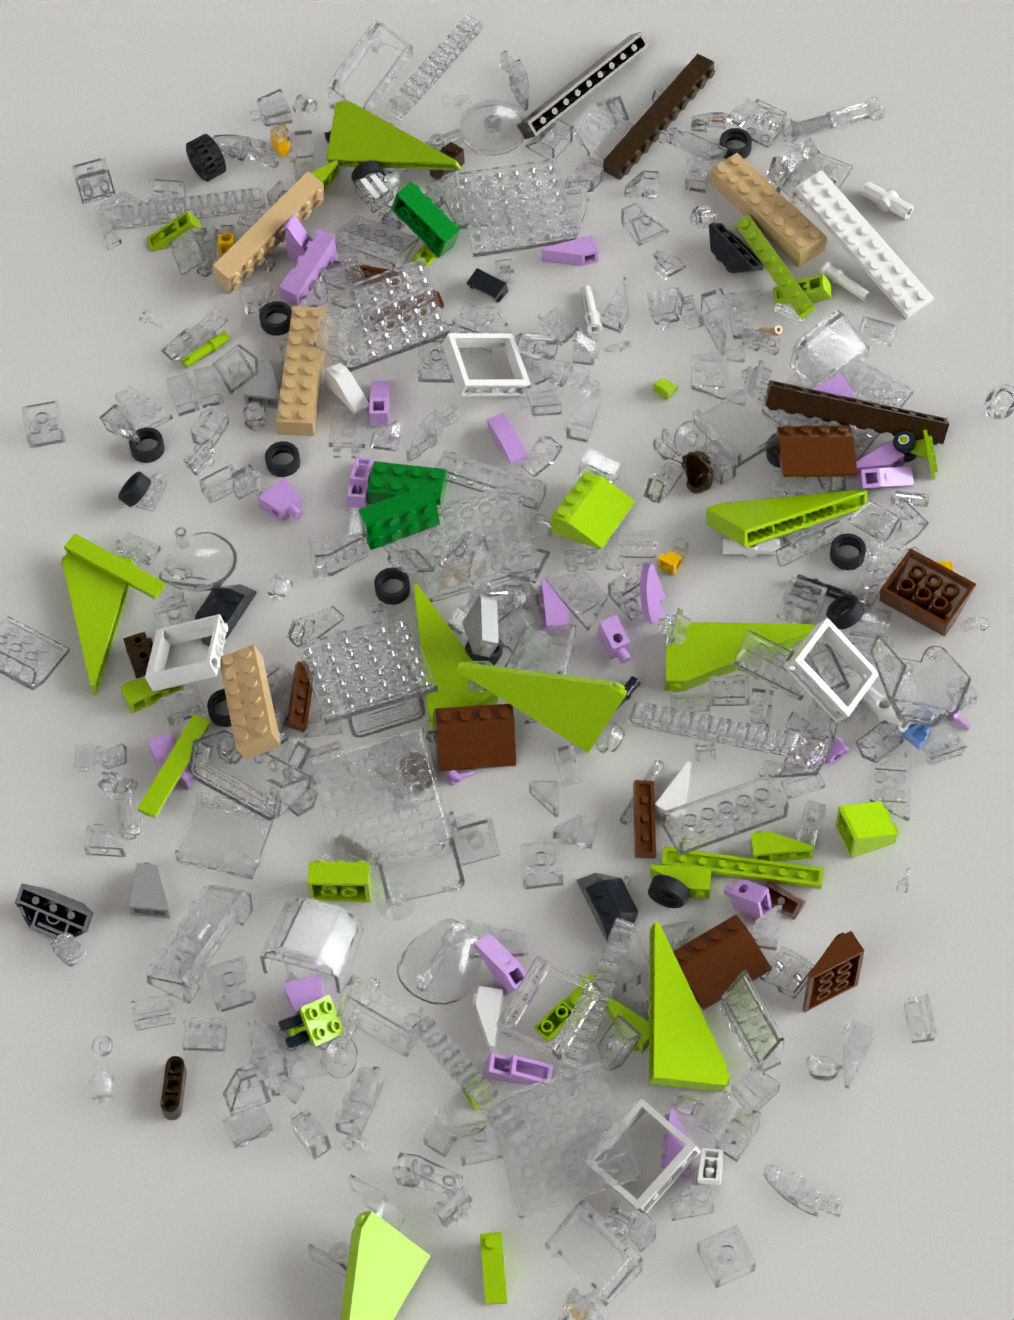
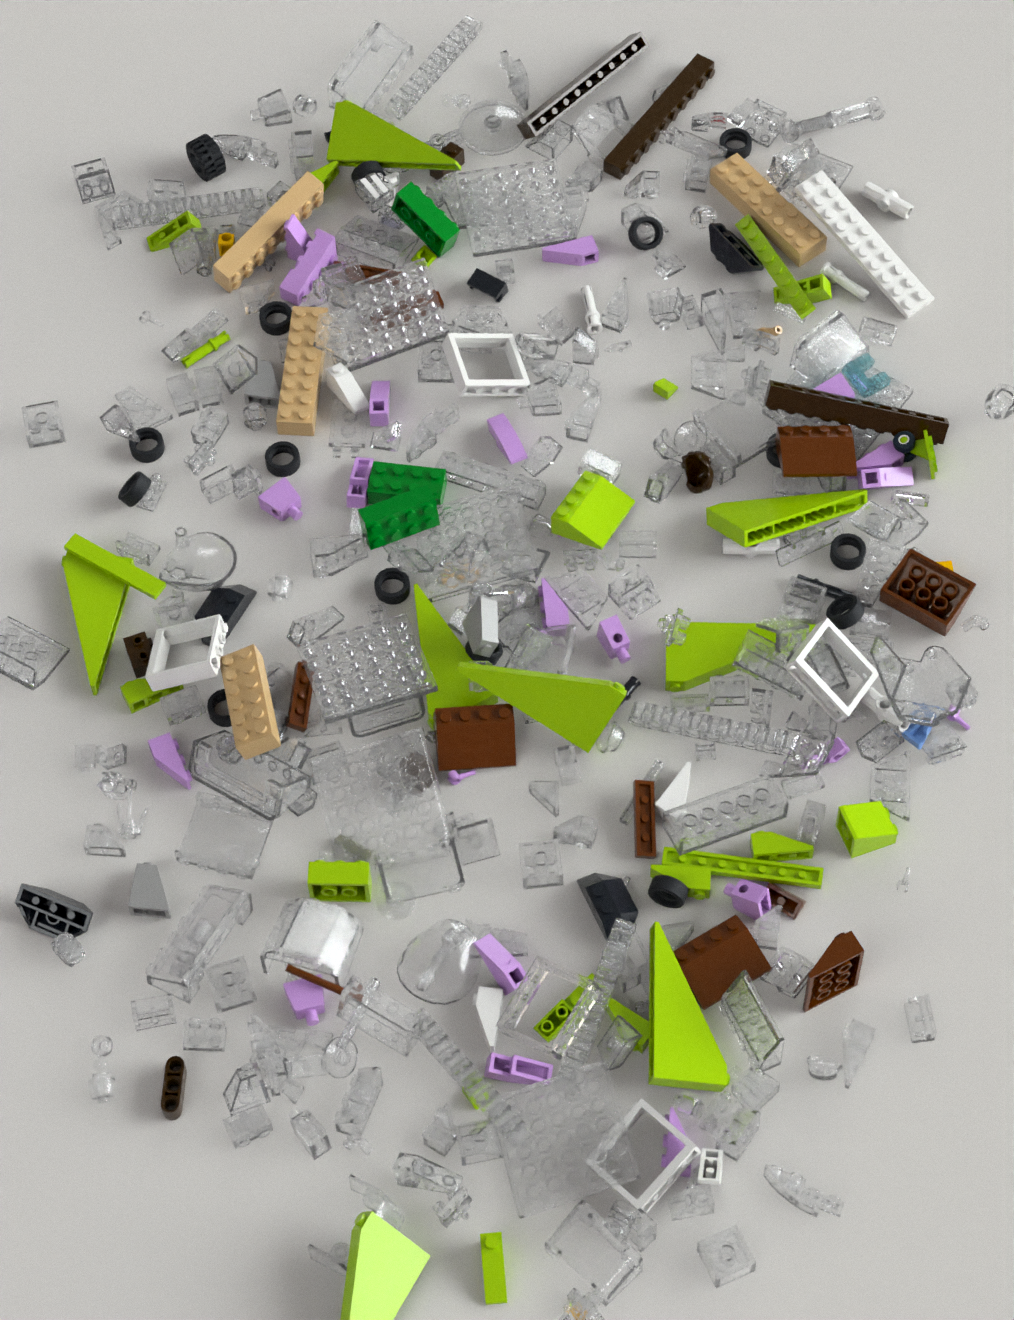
(173, 767): lime tile -> none
(279, 139): clear leg -> none
(314, 979): none -> reddish brown bar
(318, 1020): lime plate -> none
(632, 233): none -> black tyre
(651, 594): lavender slope -> none
(675, 557): leg -> none
(787, 631): none -> clear bracket
(855, 374): none -> clear light blue connector

